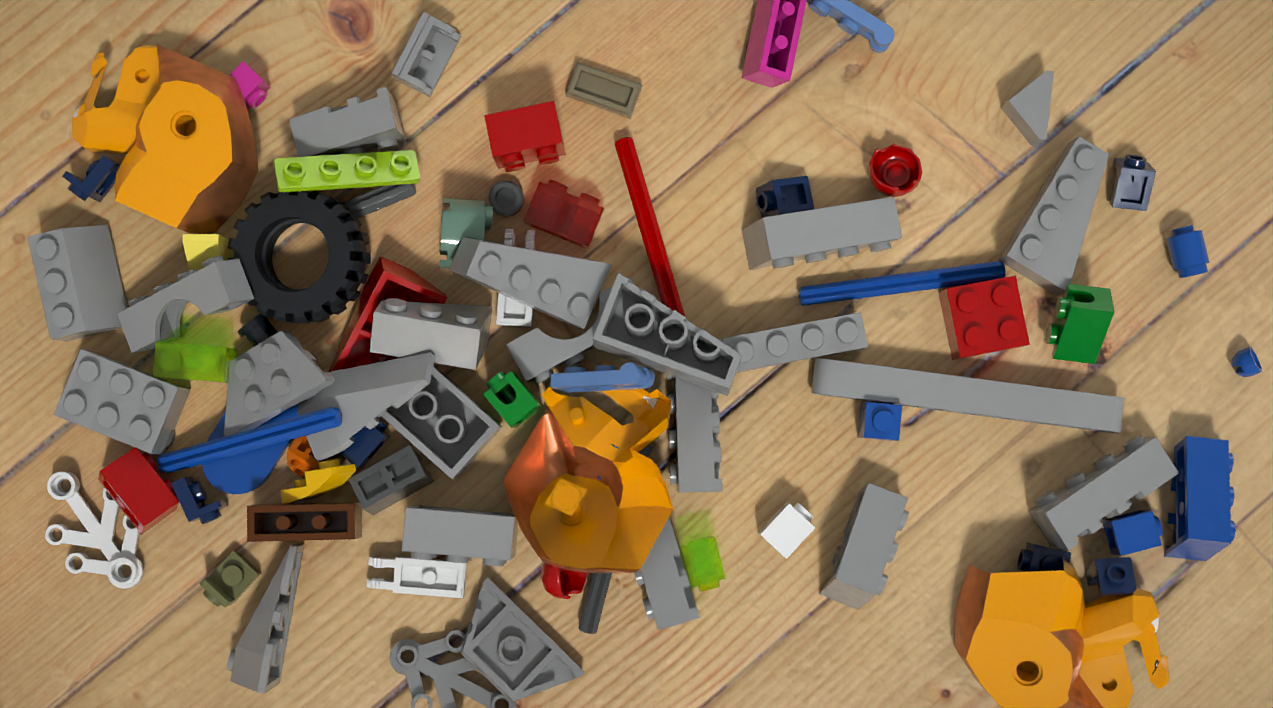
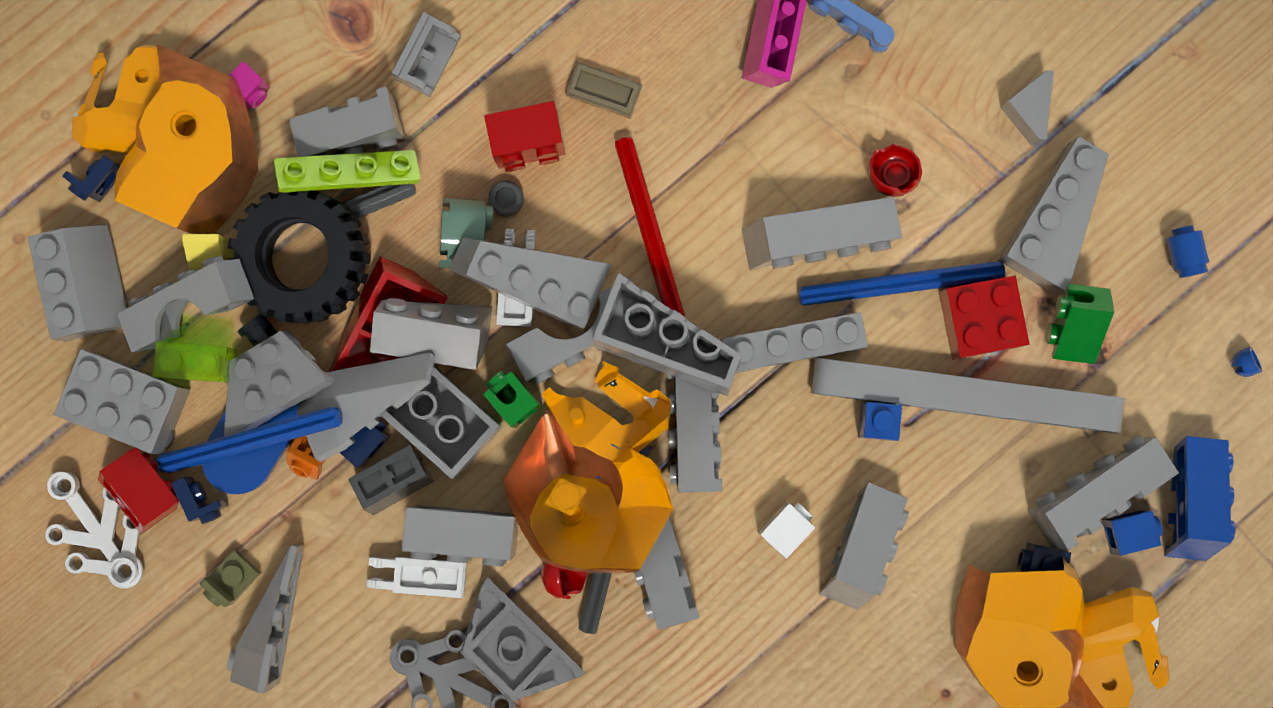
(304, 521): reddish brown brick -> none
(319, 482): yellow slope -> none
(564, 214): clear red brick -> none
(603, 378): medium blue plate -> none
(703, 563): clear neon green brick -> none
(784, 196): dark blue bracket -> none
(1112, 576): dark blue bracket -> none
(1132, 183): bracket -> none

